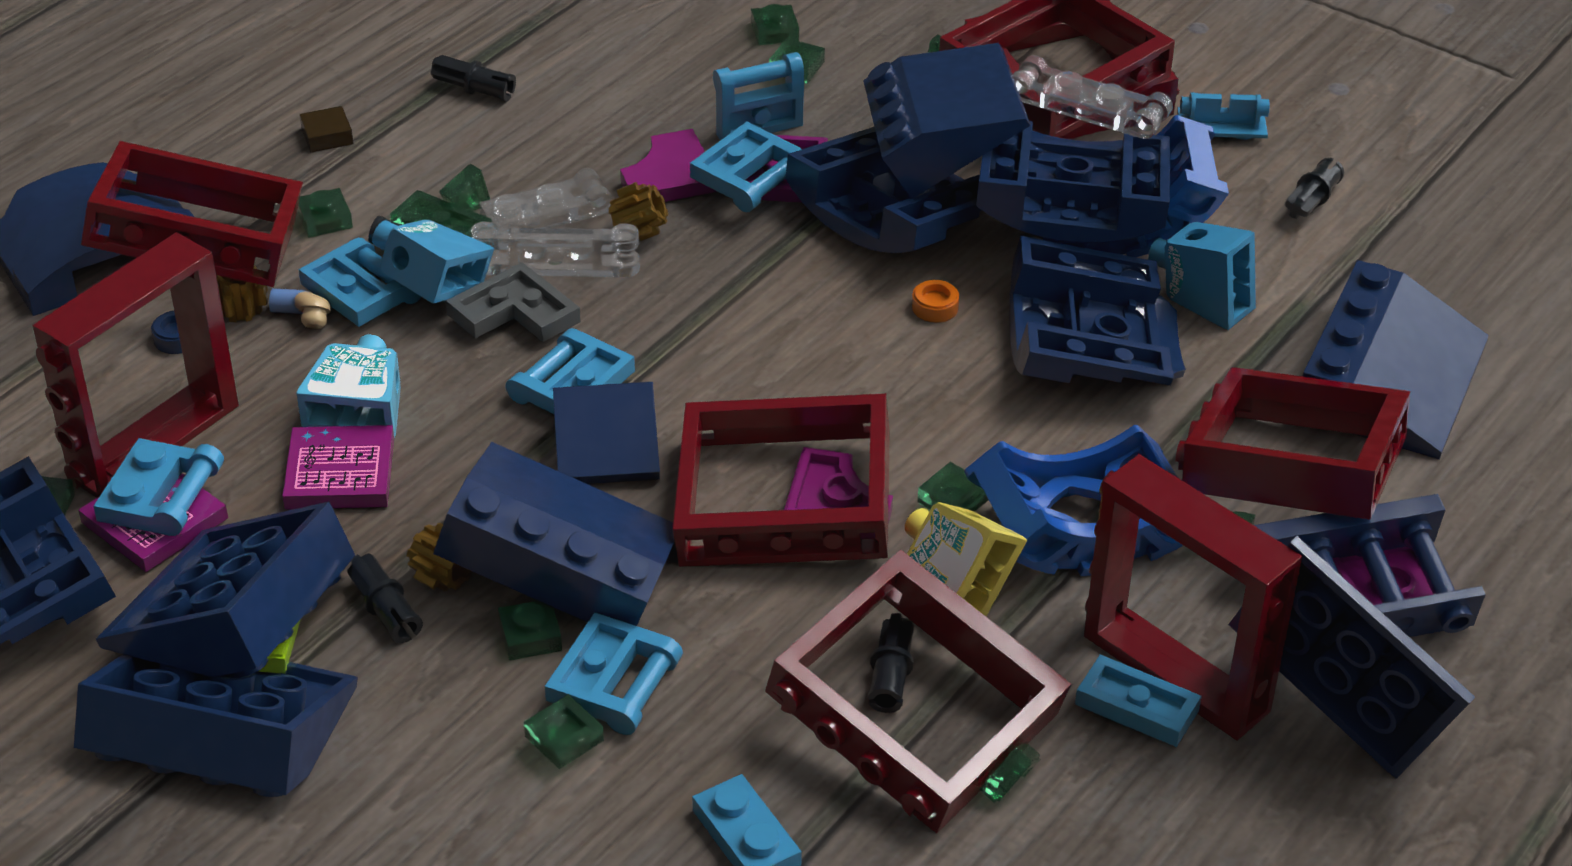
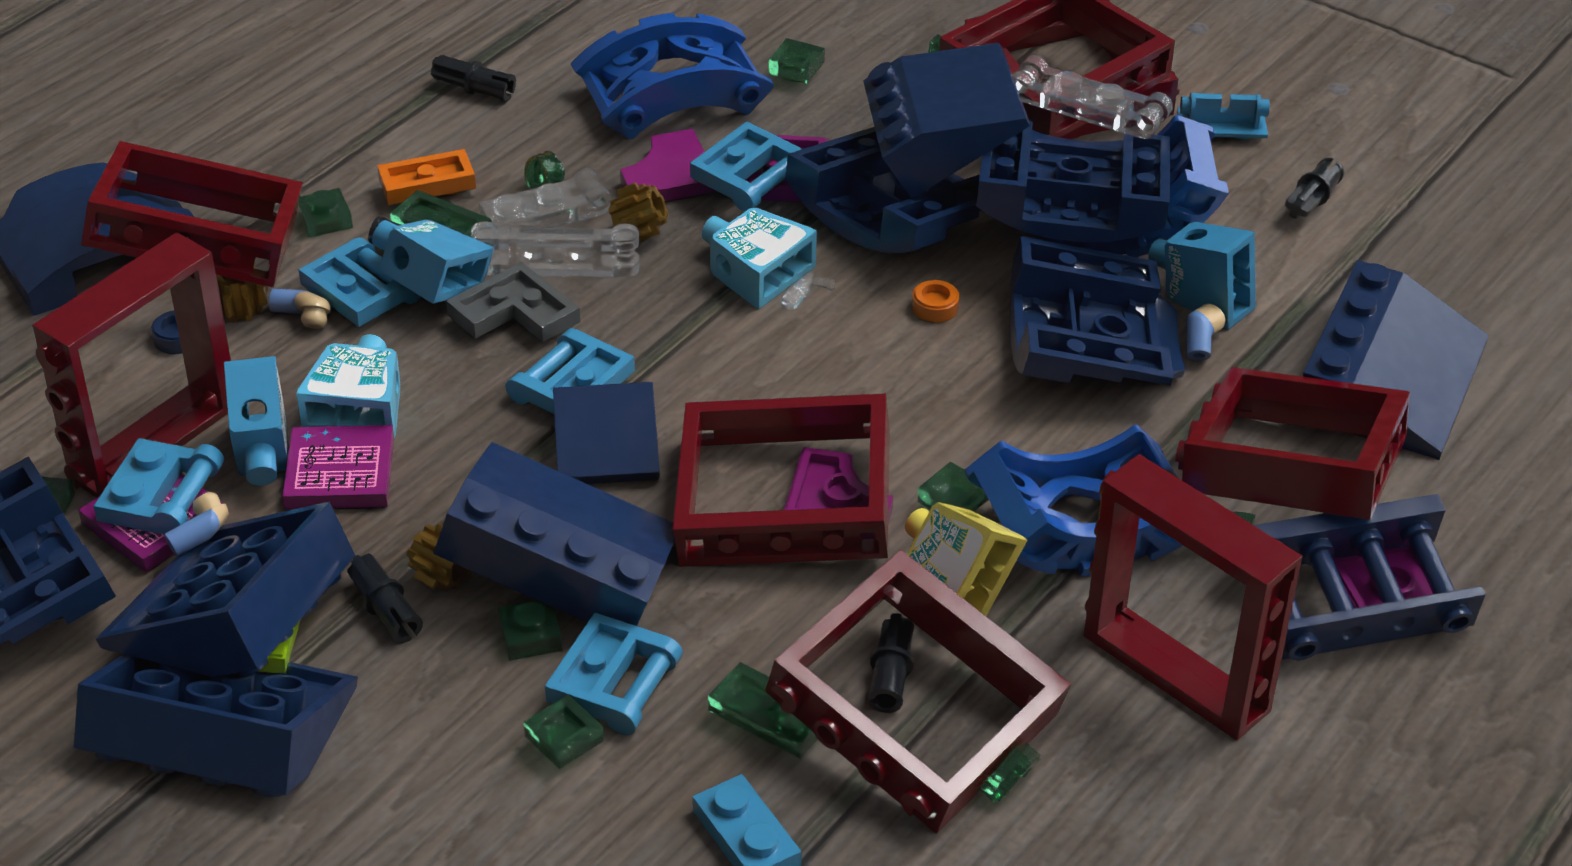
(209, 519): none -> medium blue arm
(257, 439): none -> dark azure torso
(326, 129): dark brown tile -> none
(432, 174): none -> orange plate
(466, 189): clear green tile -> none
(543, 170): none -> clear green plate
(624, 64): none -> blue fence
(746, 704): none -> clear green plate
(759, 253): none -> medium azure torso
(767, 108): dark azure plate -> none
(774, 24): clear green plate -> none
(801, 289): none -> clear piece
(1138, 700): dark azure plate -> none
(1200, 327): none -> medium blue arm
(1364, 668): dark blue slope -> none

